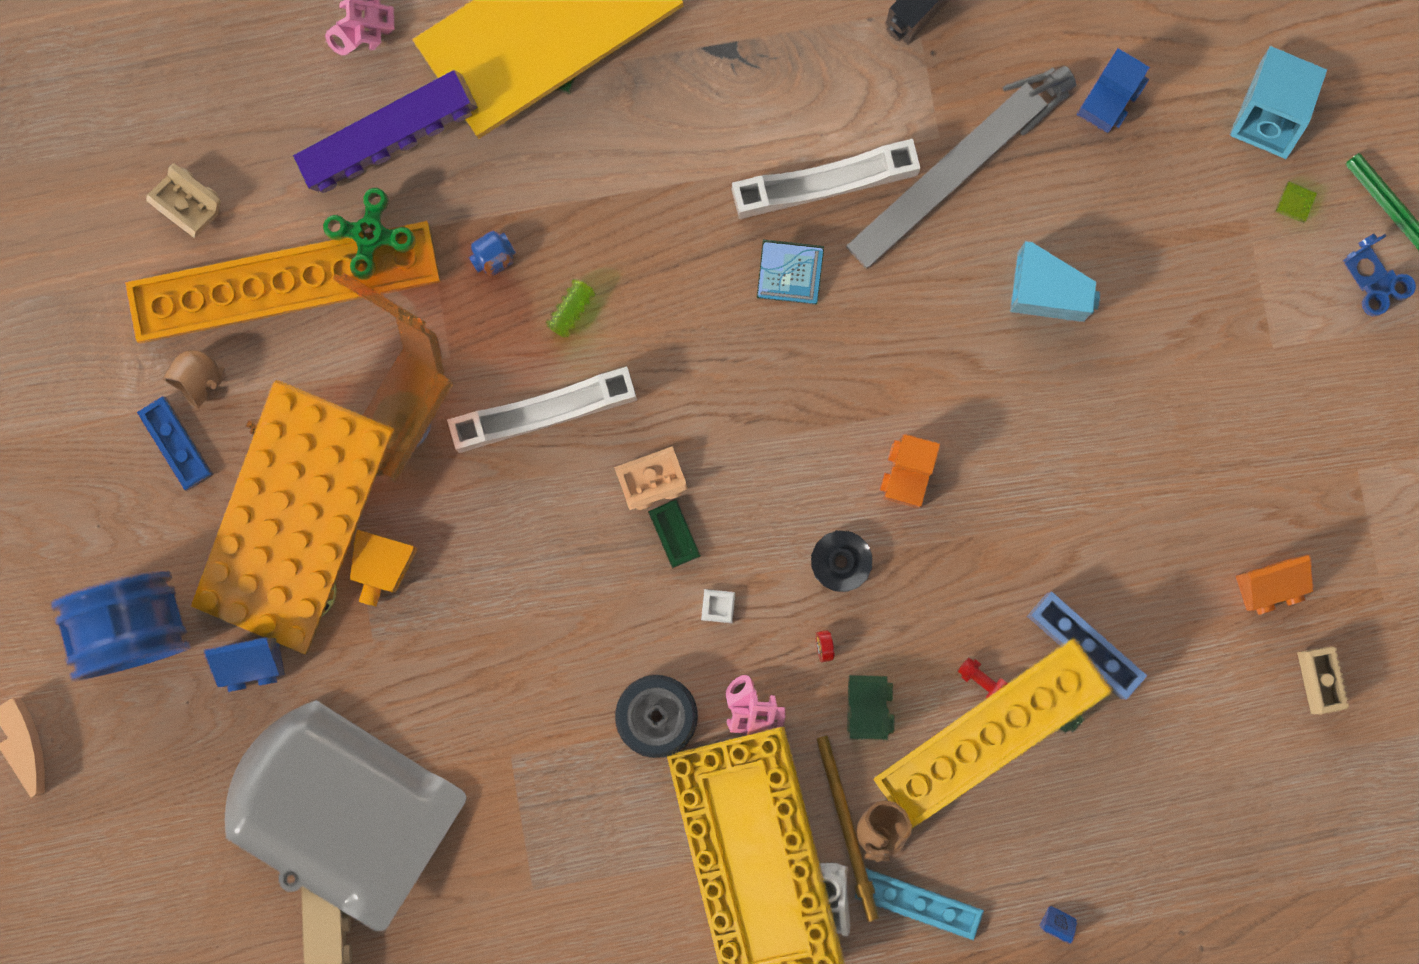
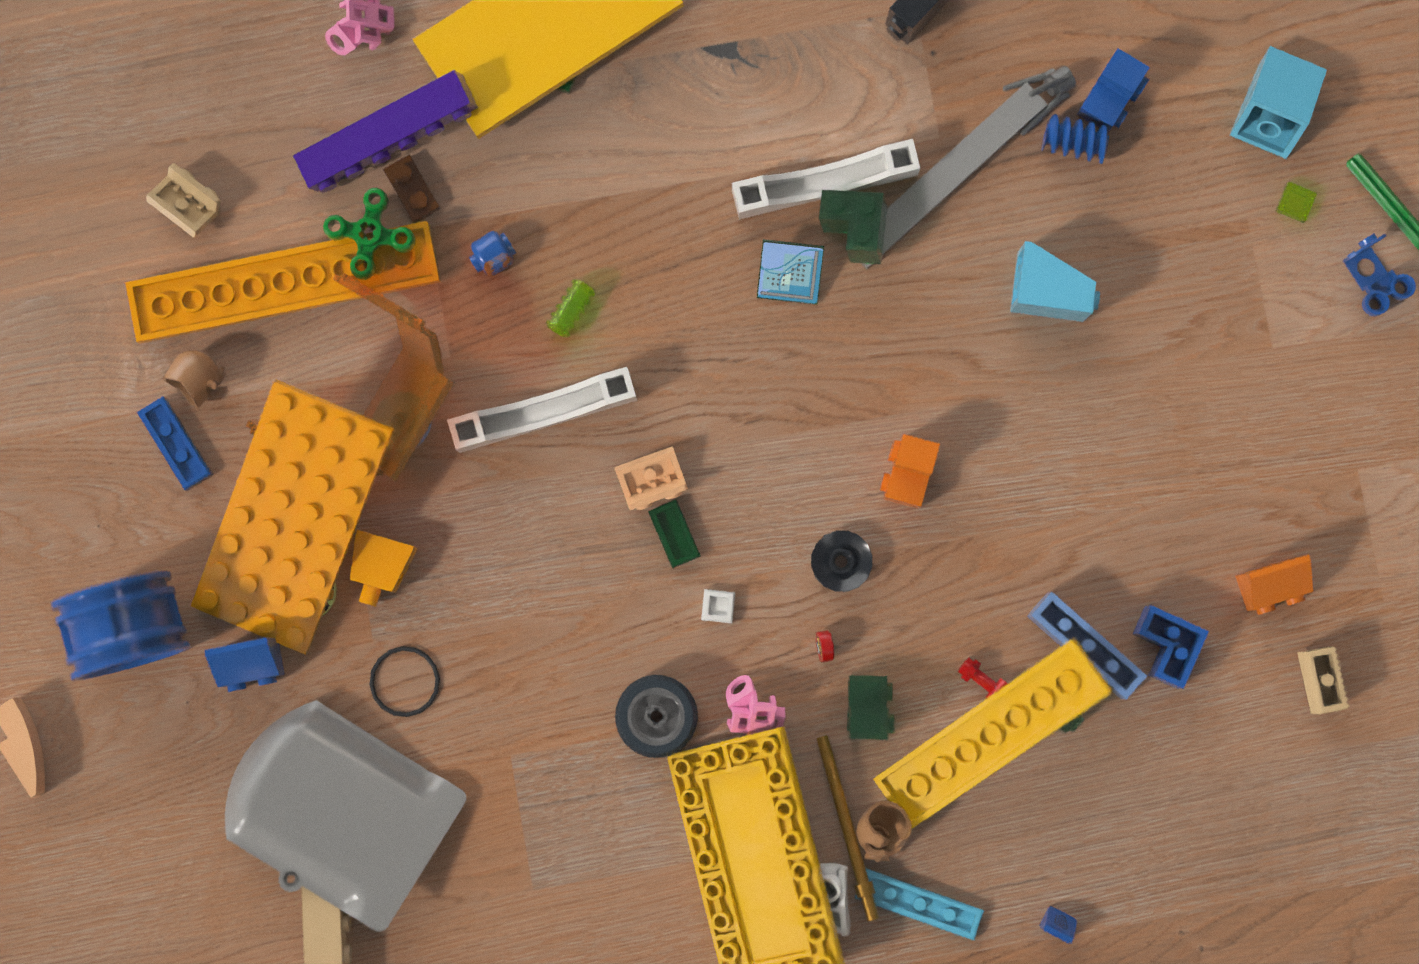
(411, 189): none -> reddish brown plate
(425, 706): none -> black piece
(861, 217): none -> clear green brick
(1076, 138): none -> blue piece
(1178, 641): none -> blue brick

